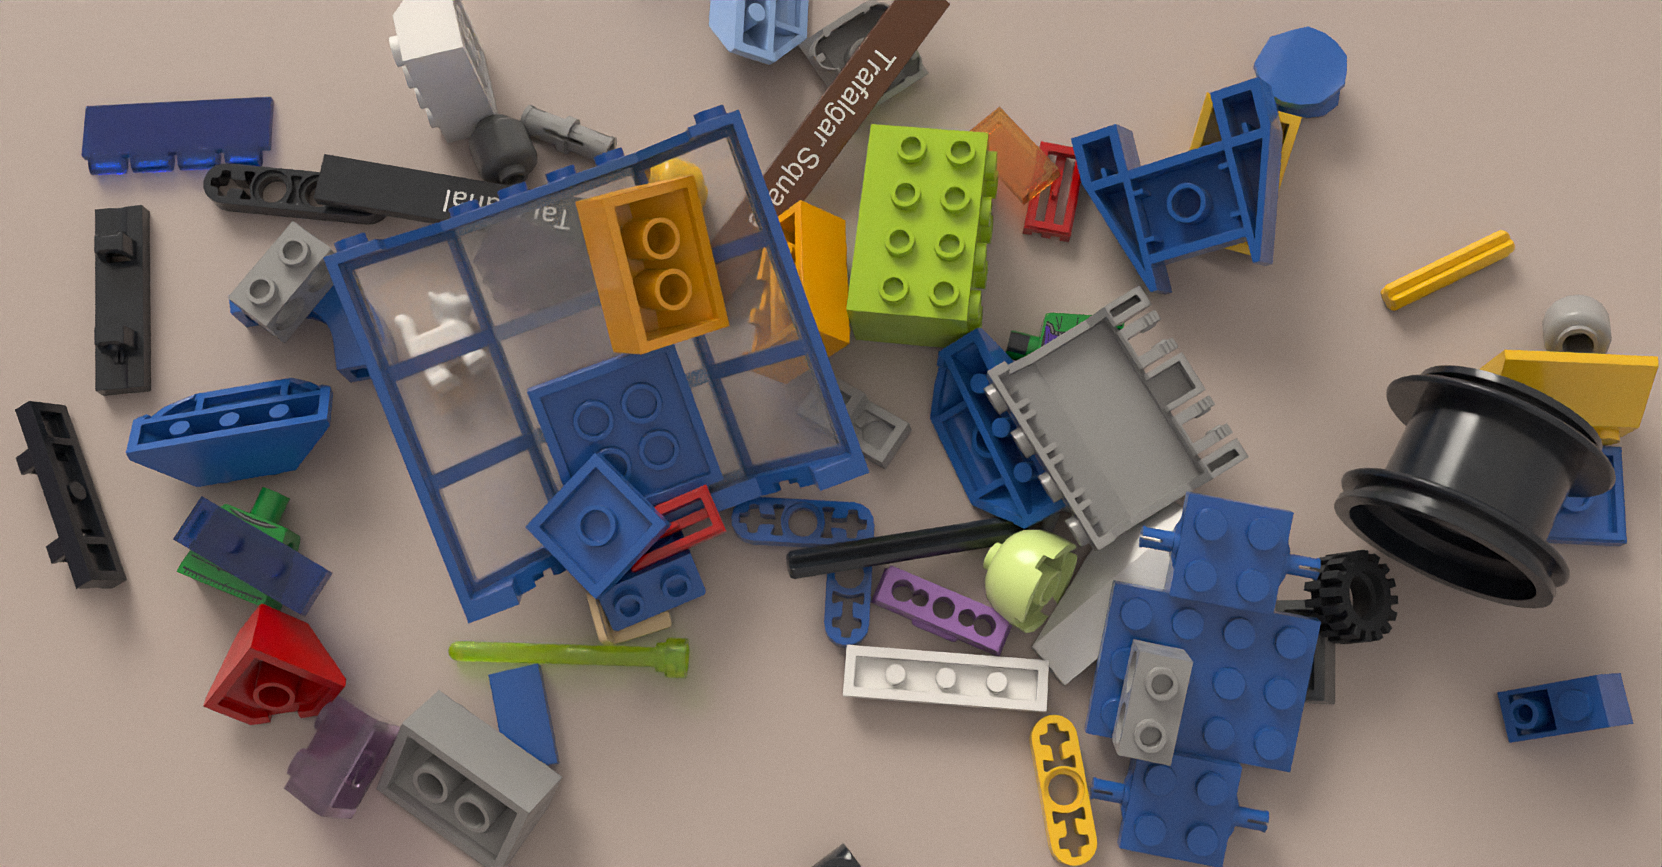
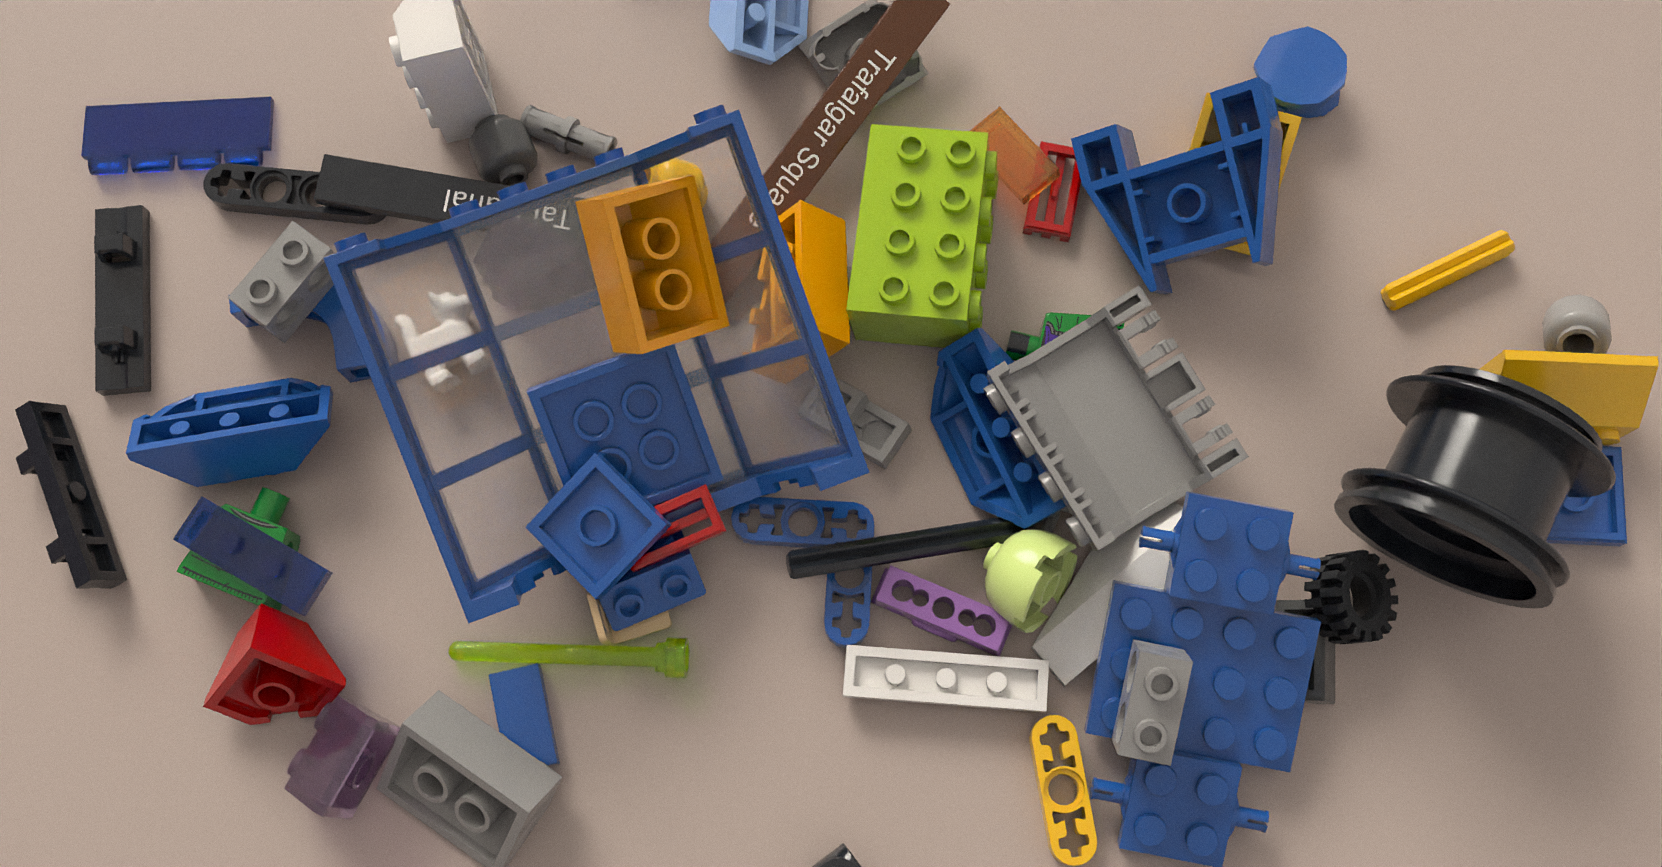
(1565, 707): blue slope -> none

